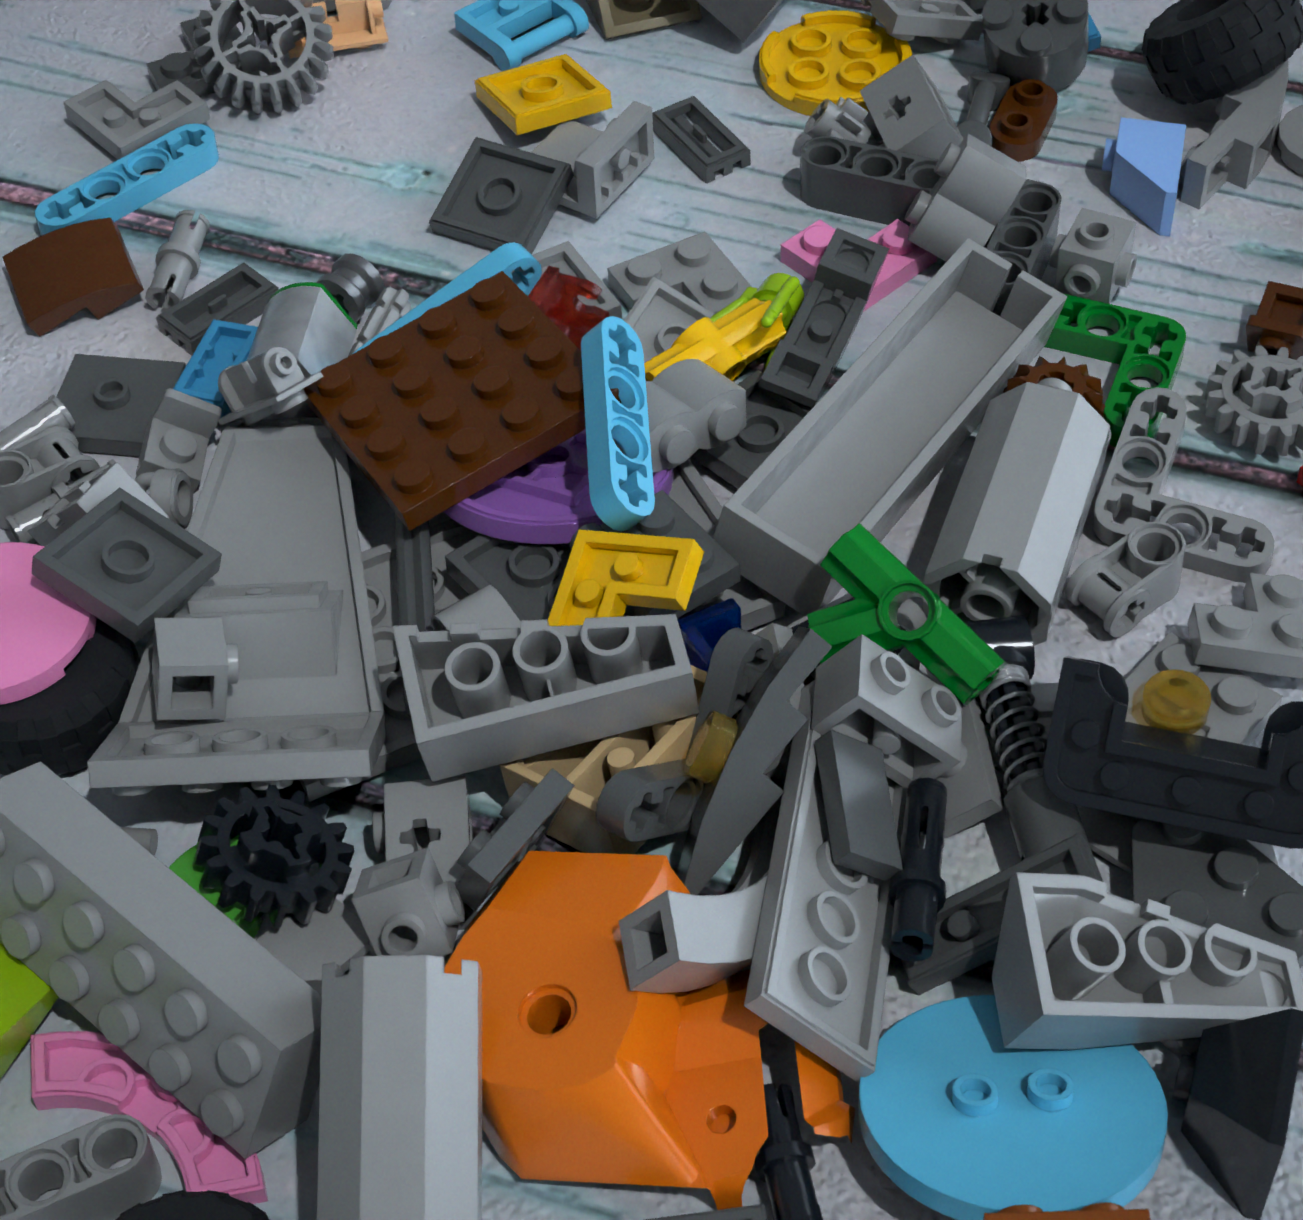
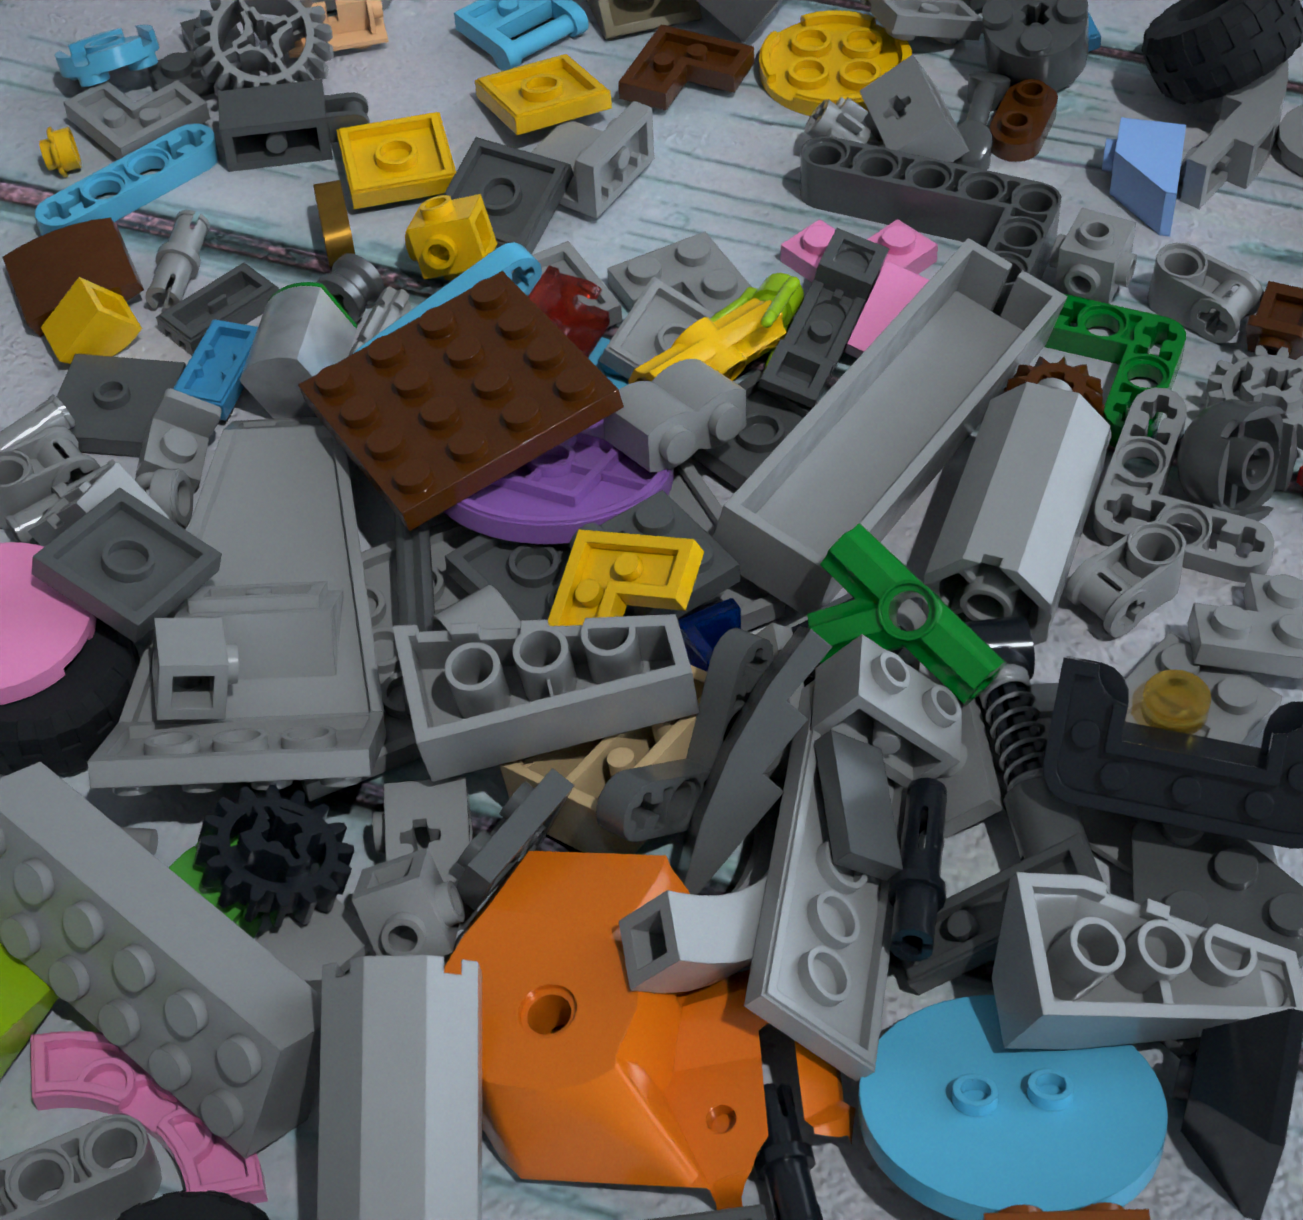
(60, 151): none -> yellow plate
(90, 323): none -> yellow brick
(107, 51): none -> medium azure plate
(263, 386): light grey hinge -> none
(284, 123): none -> dark grey brick
(333, 220): none -> pearl gold beam
(396, 159): none -> yellow plate
(449, 235): none -> yellow brick
(618, 483): medium azure beam -> none
(683, 56): none -> reddish brown plate
(691, 140): dark grey tile -> none
(711, 746): clear yellow tile -> none
(888, 298): none -> bright pink slope
(967, 200): light grey brick -> none
(1198, 292): none -> light grey piece
(1237, 457): none -> dark grey cylinder

